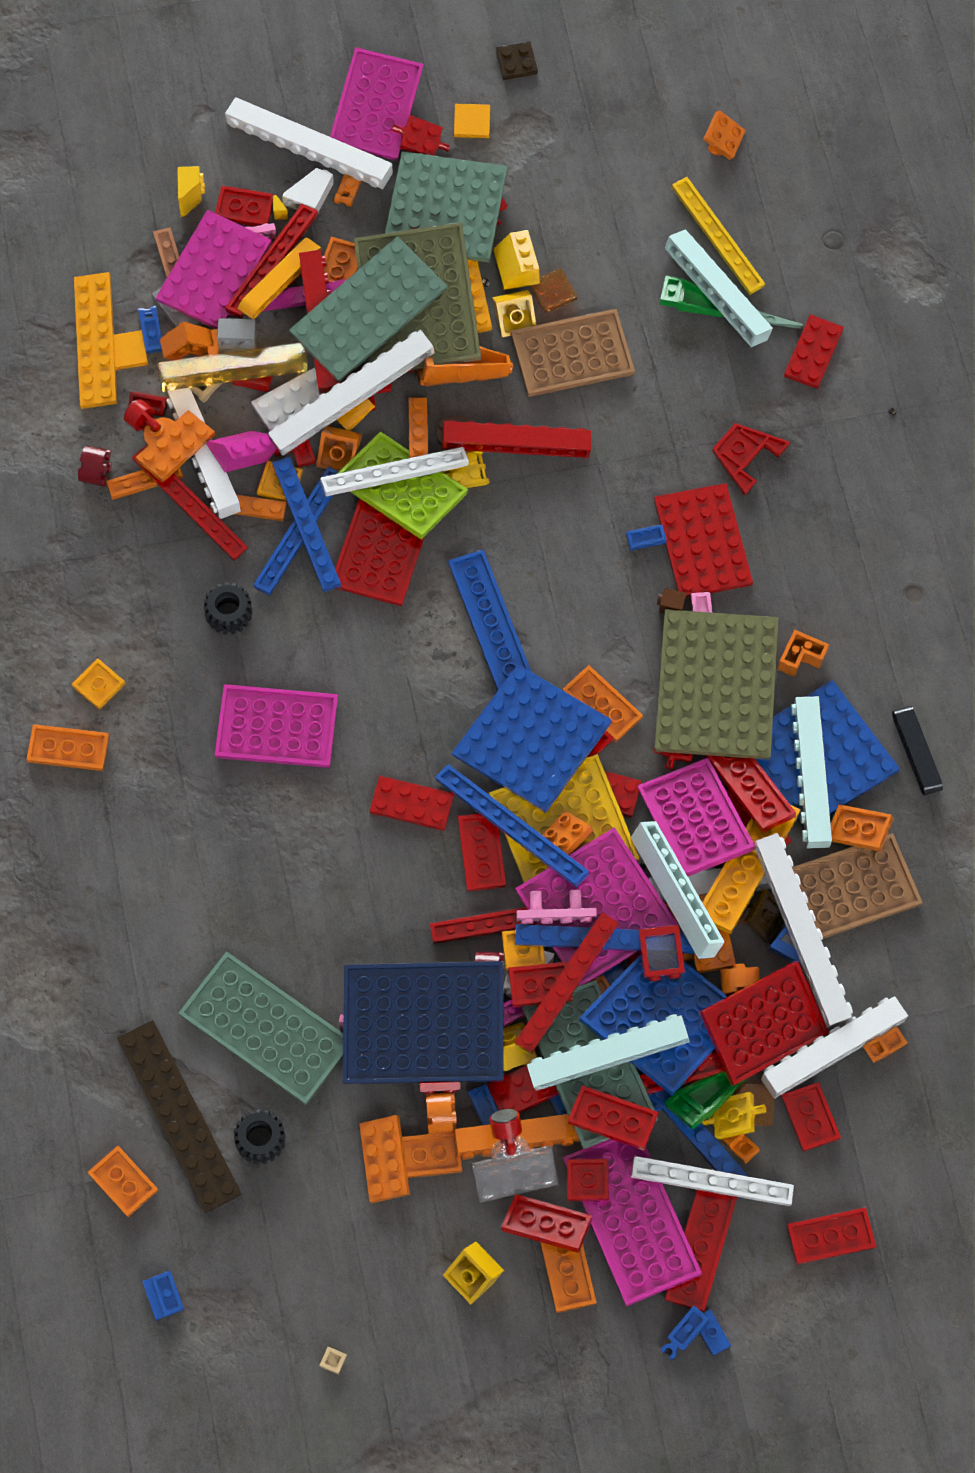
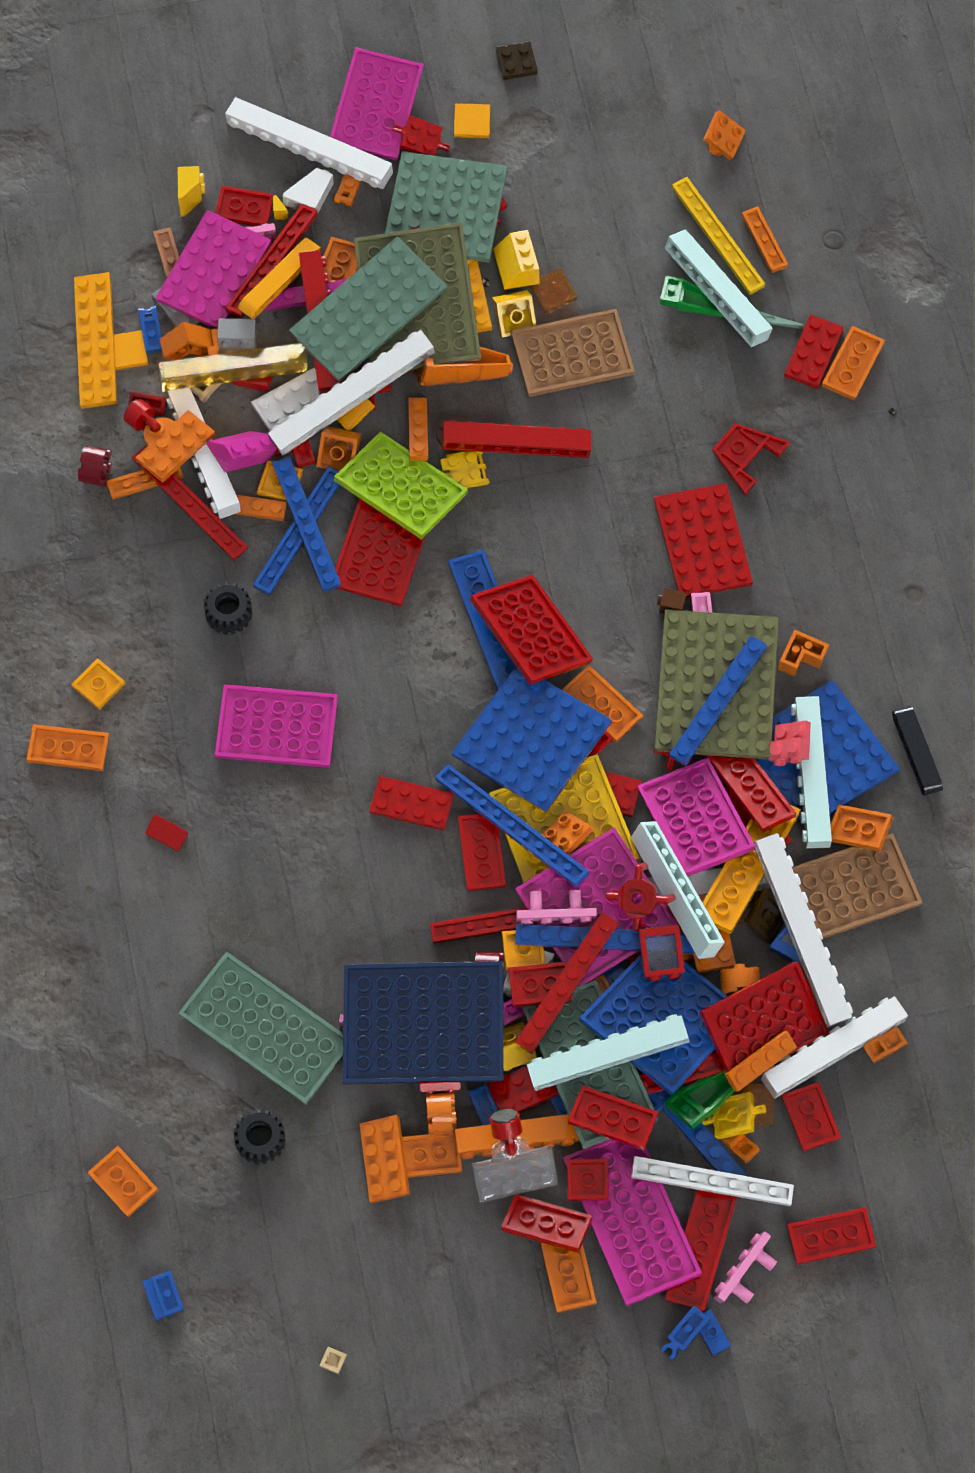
(166, 833): none -> red slope
(179, 1116): dark brown plate -> none
(394, 471): white plate -> none
(473, 1272): yellow slope -> none
(531, 629): none -> red plate
(646, 537): blue plate -> none
(649, 897): none -> red plate
(718, 700): none -> blue plate
(732, 1284): none -> bright pink plate
(760, 1061): none -> orange plate
(764, 239): none -> orange plate
(790, 743): none -> coral plate
(853, 363): none -> orange plate

